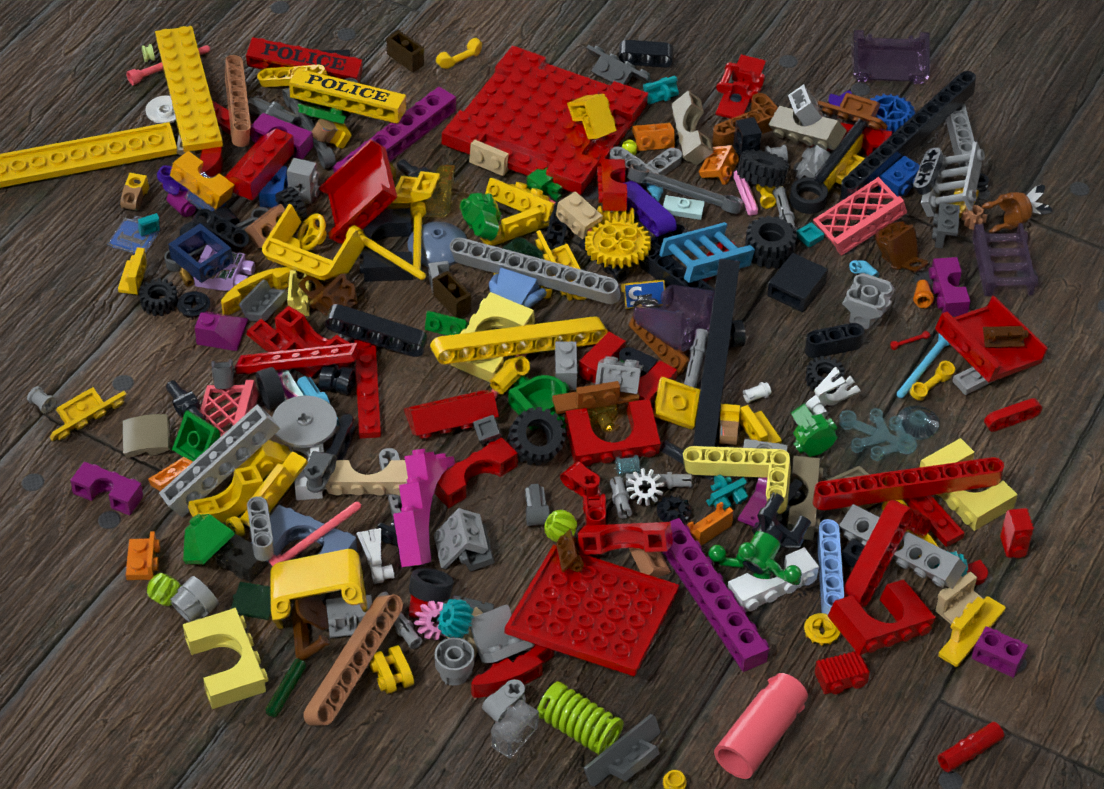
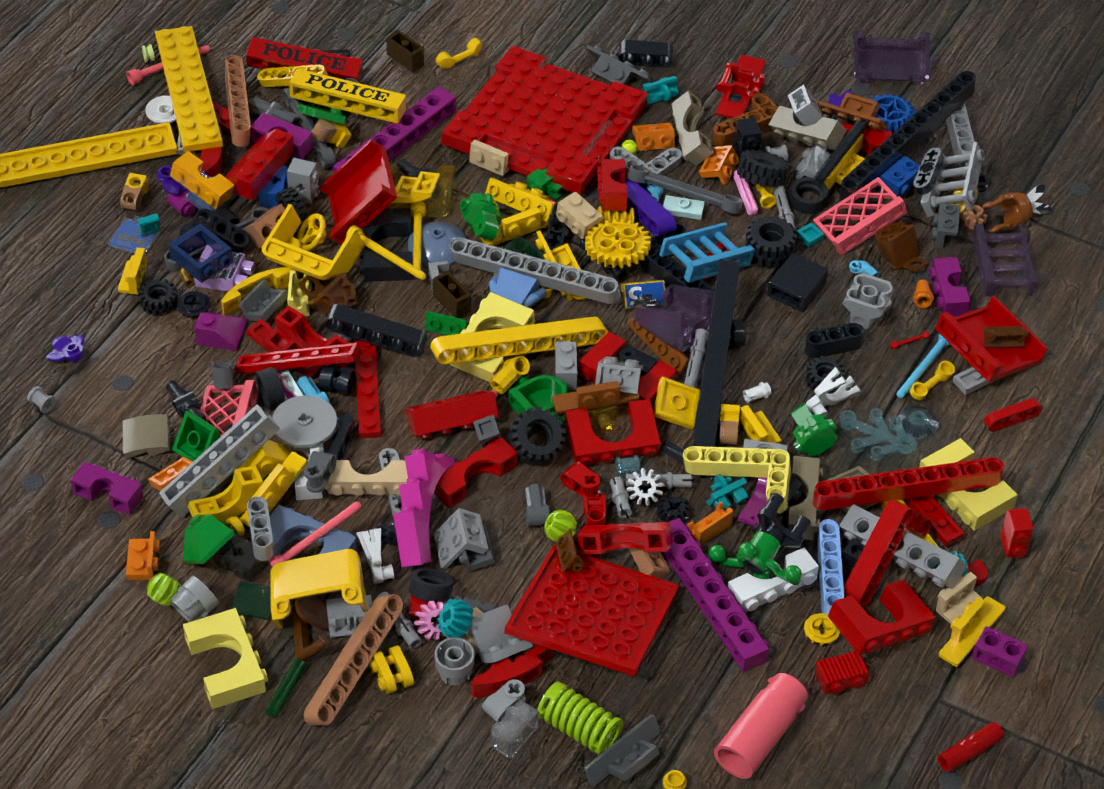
(67, 348): none -> dark purple plate
(83, 408): yellow bracket -> none
(594, 113): yellow brick -> none

